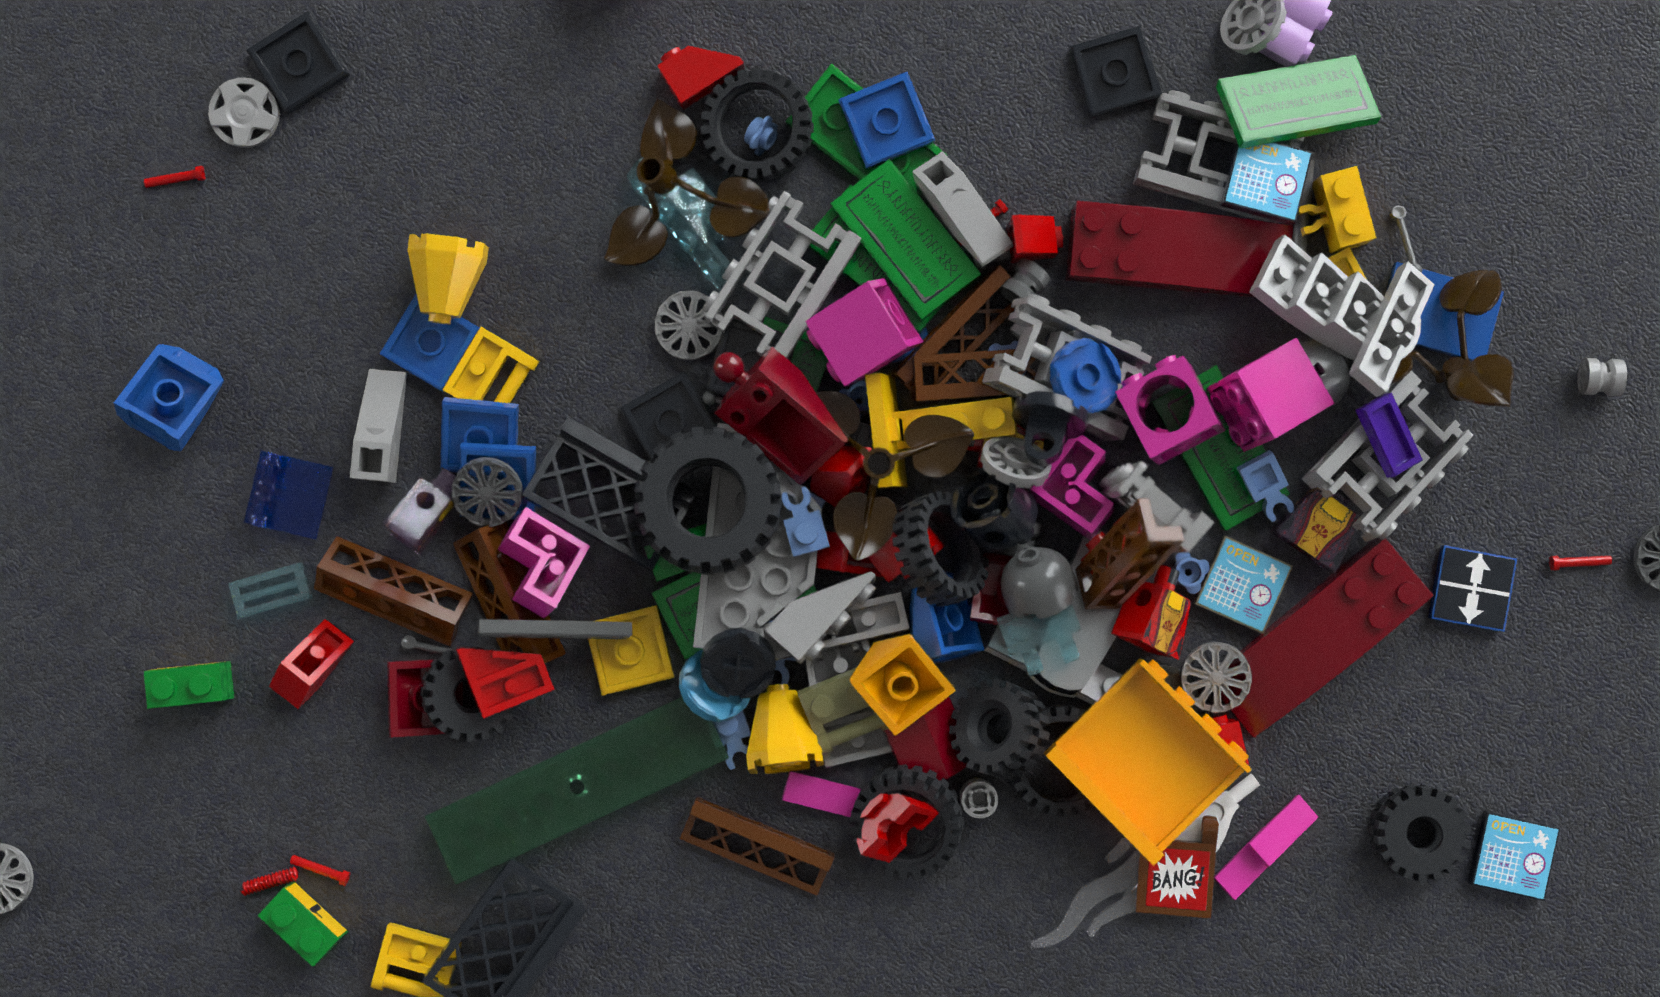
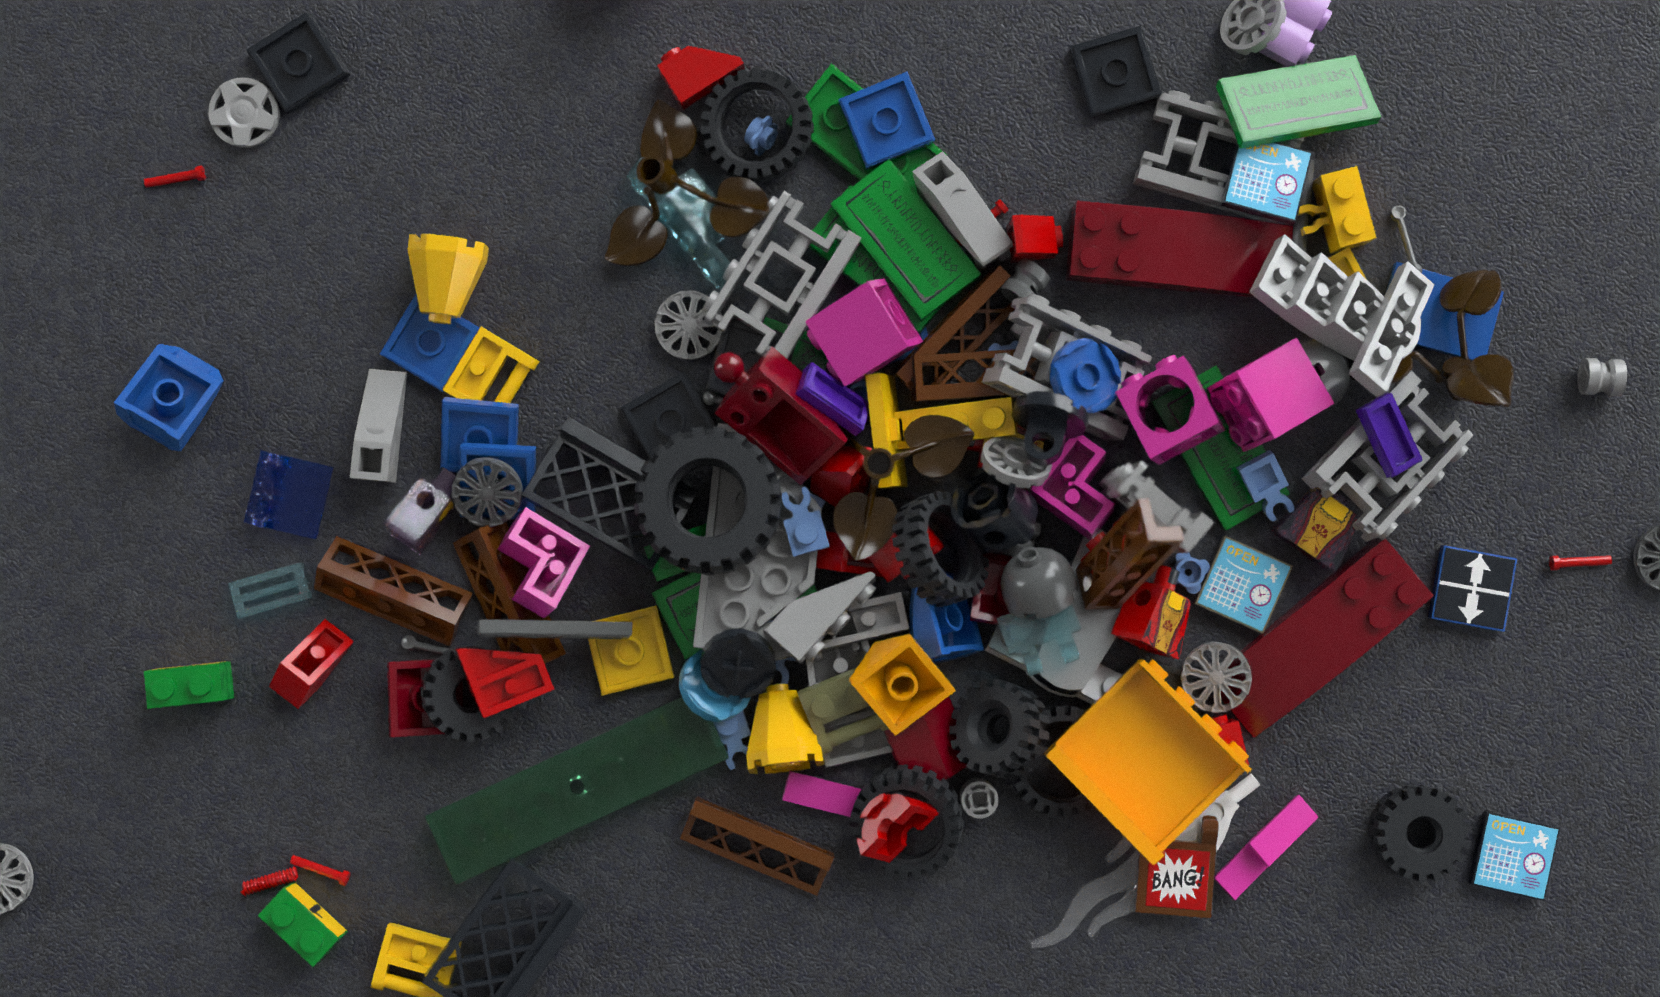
(833, 399): none -> dark purple tile

